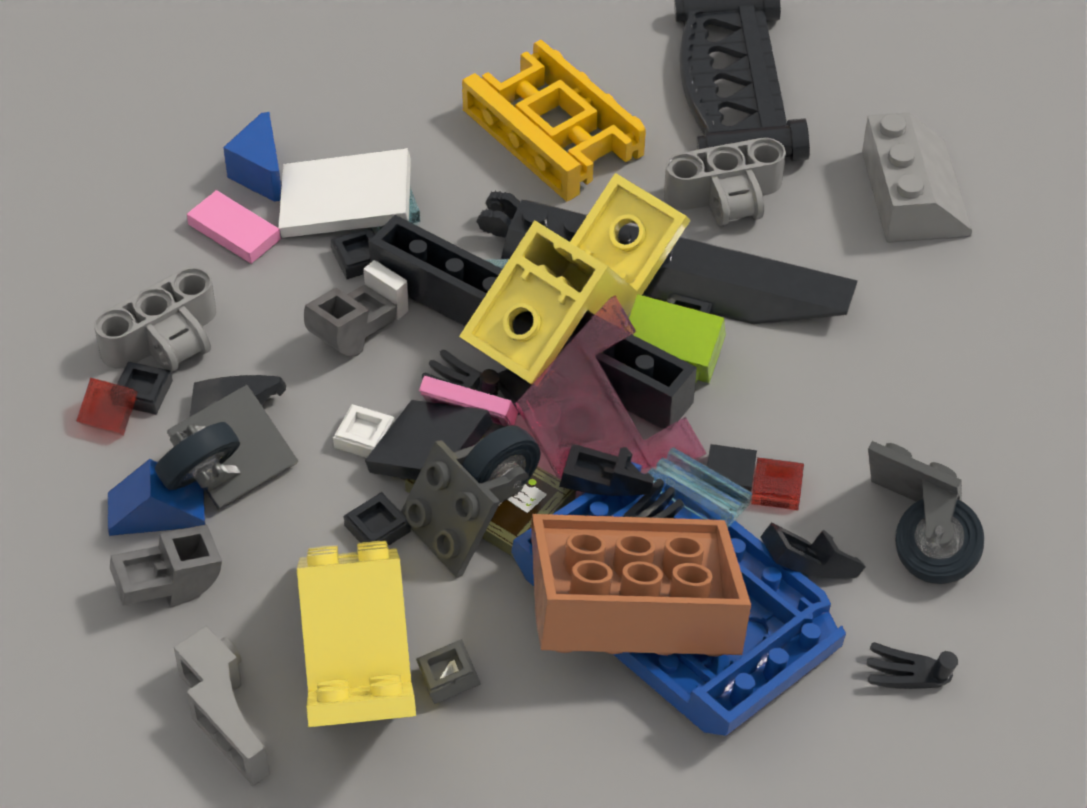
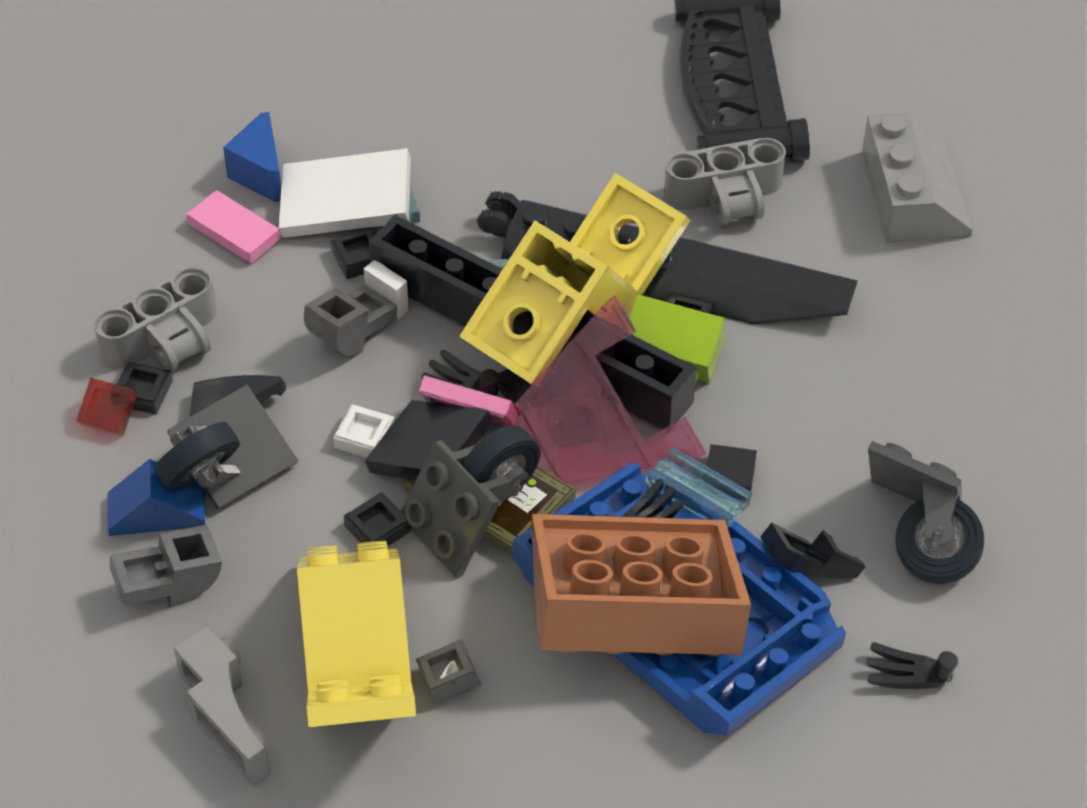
(533, 139): yellow fence -> none
(604, 473): black slope -> none
(777, 483): clear red tile -> none

